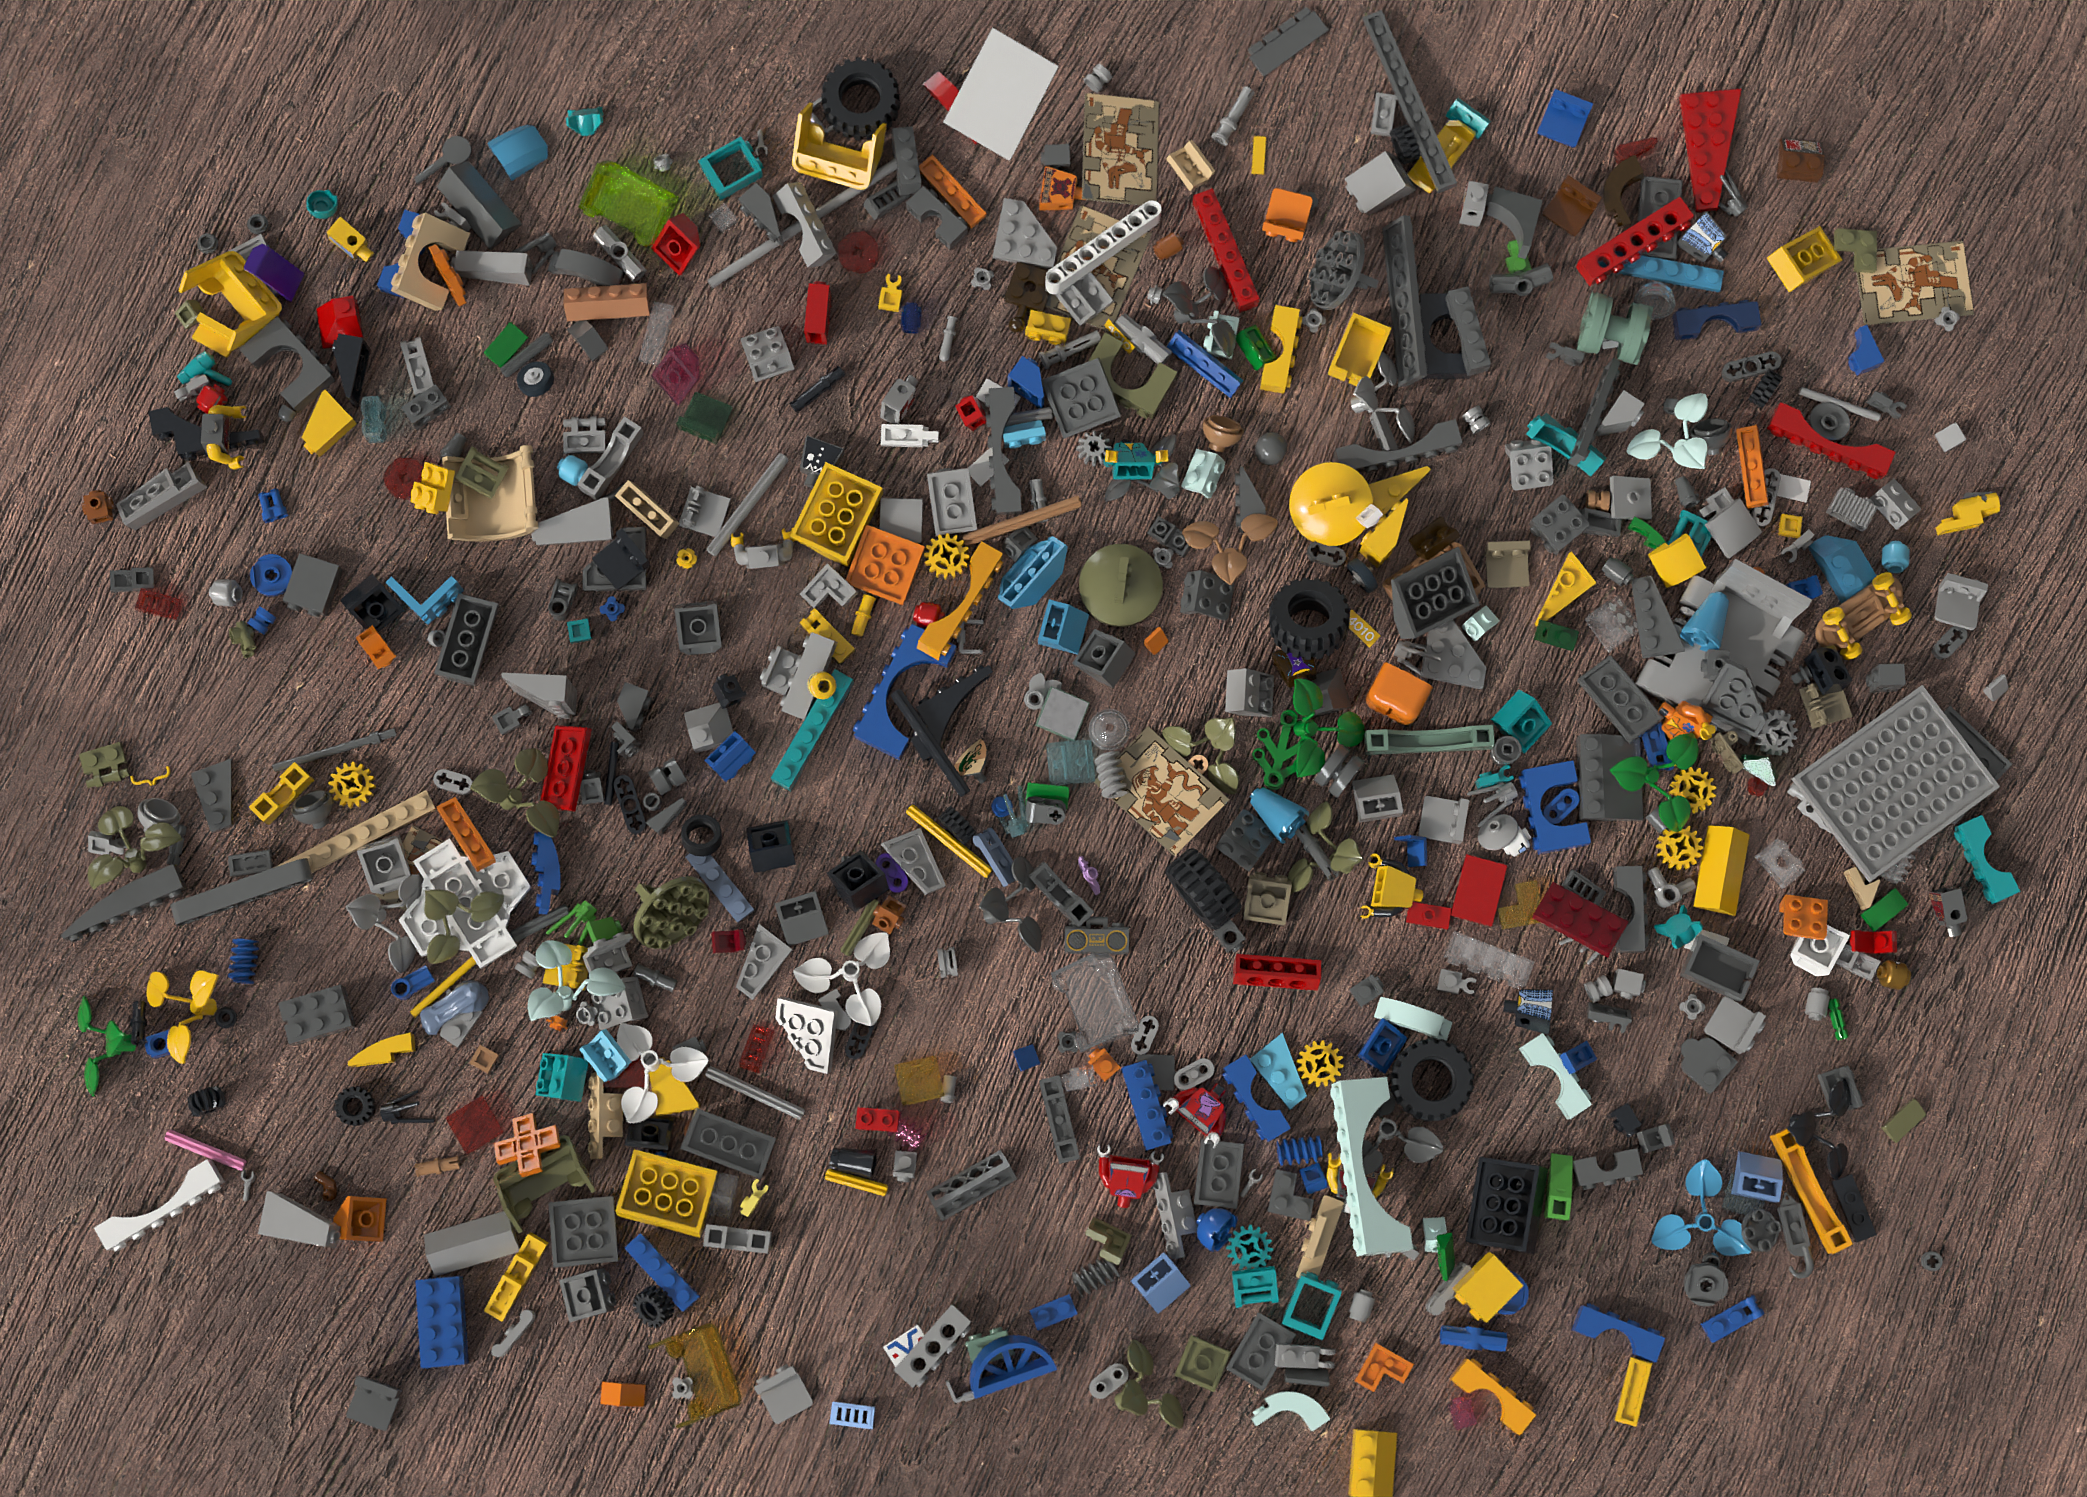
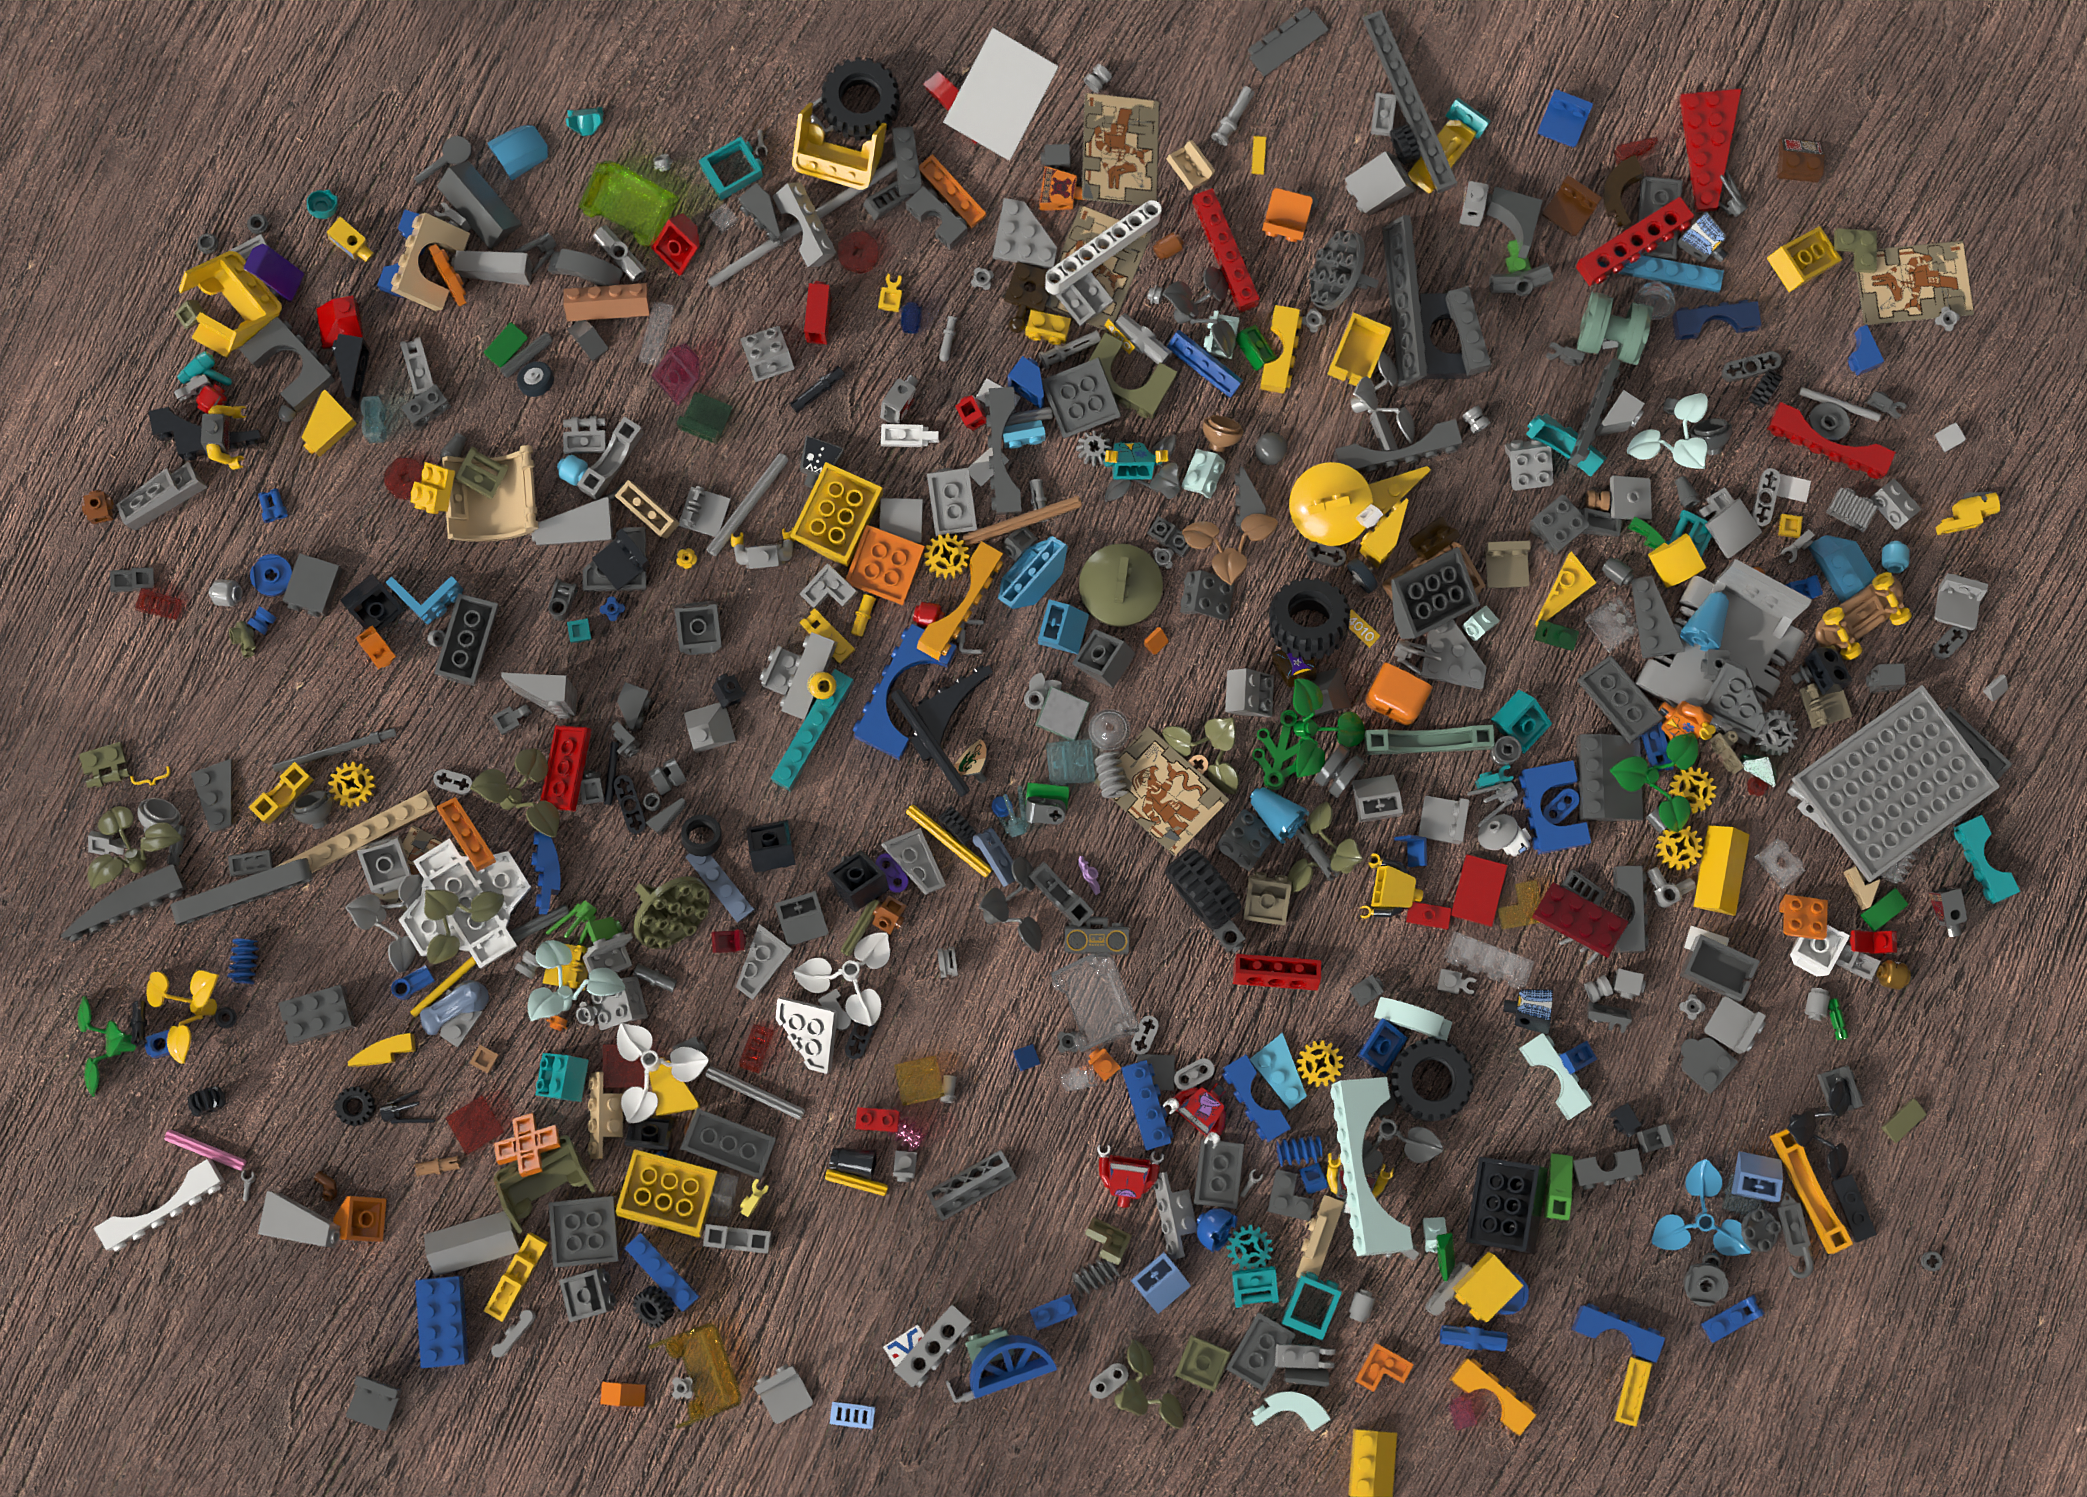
(605, 1056): medium azure bracket -> none
(730, 756): blue brick -> none
(1059, 1119): dark grey slope -> none
(1680, 928): teal piece -> none
(1752, 466): orange plate -> none

